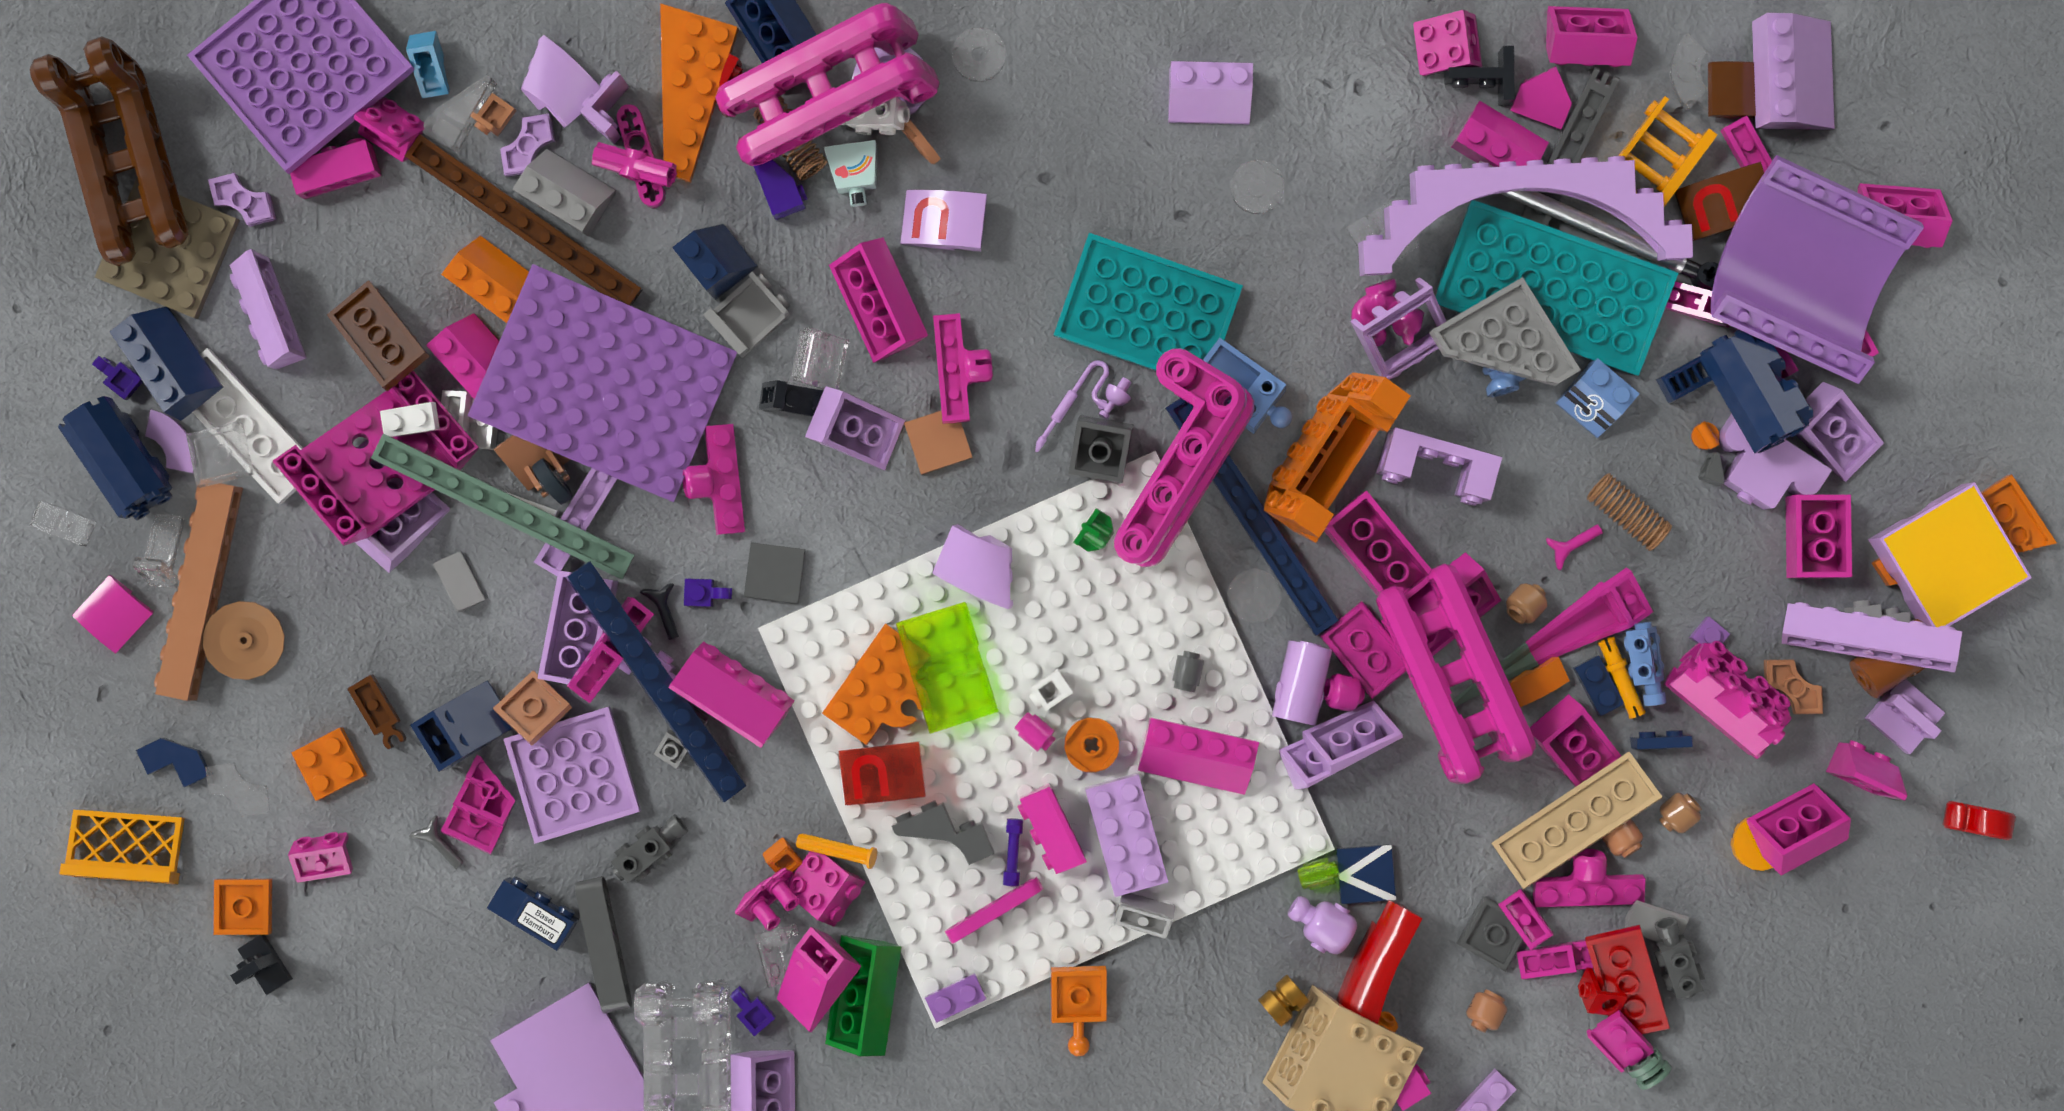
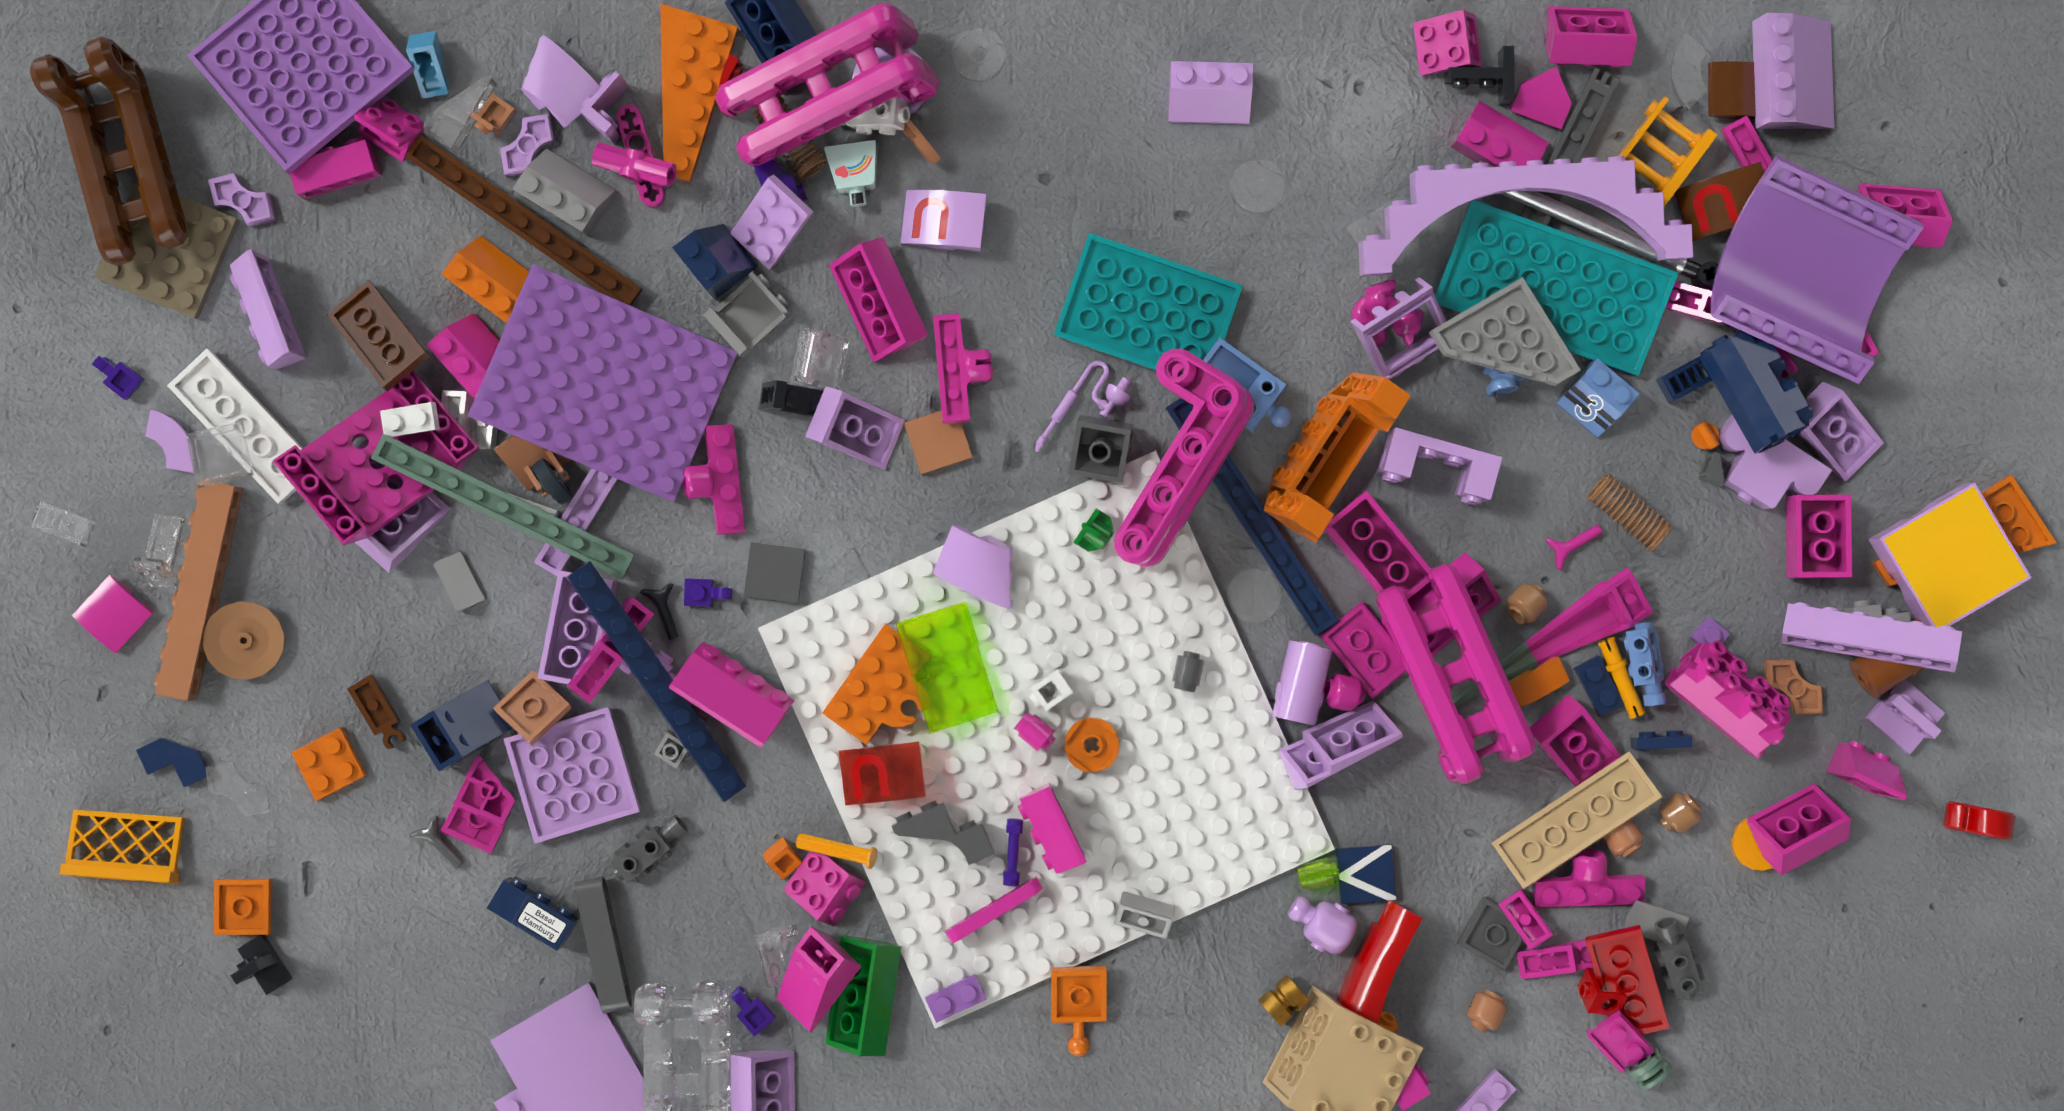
(116, 458): dark blue brick -> none
(166, 361): dark blue slope -> none
(320, 857): dark pink bracket -> none
(757, 901): dark pink connector -> none
(771, 222): none -> lavender plate
(1126, 834): lavender brick -> none
(1198, 755): dark pink slope -> none

